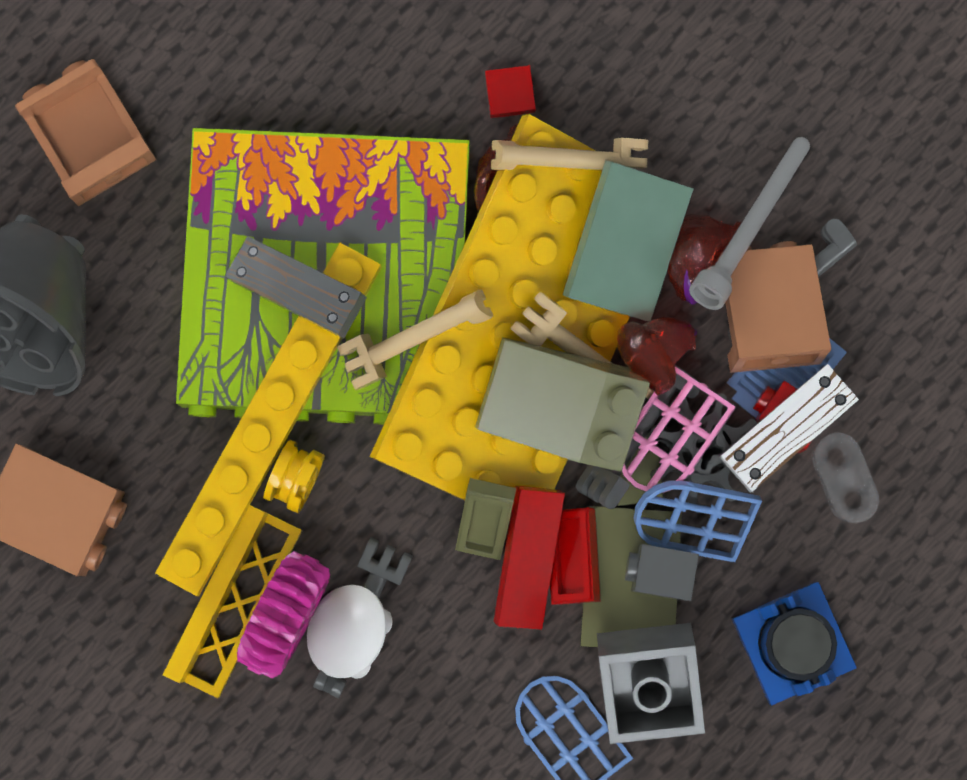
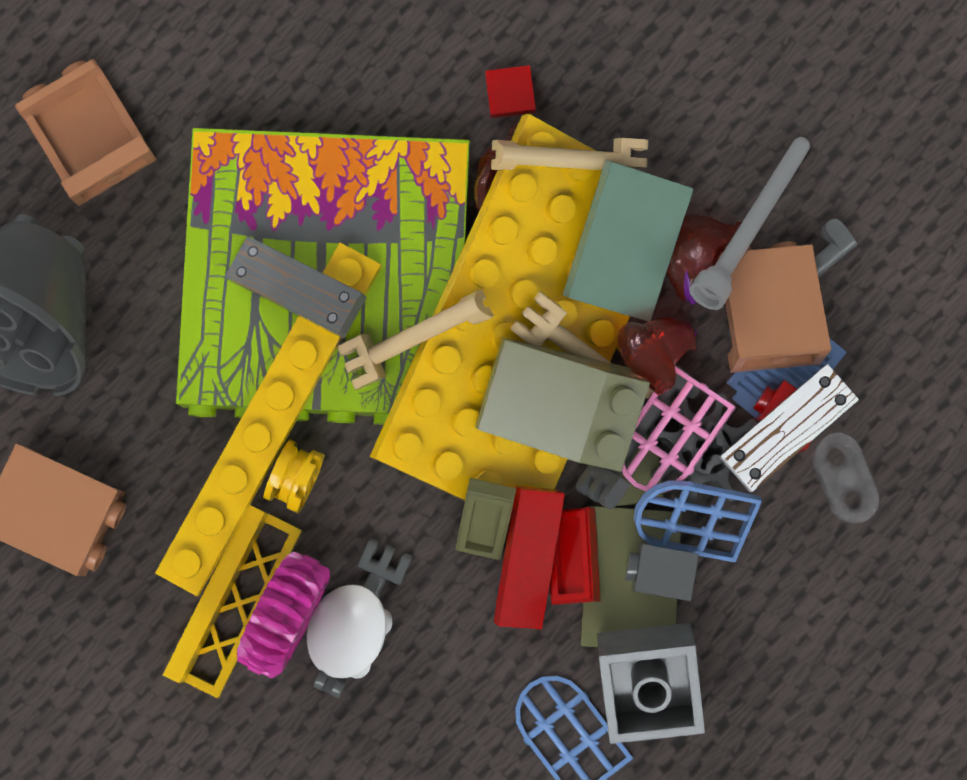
(797, 643): piece -> none

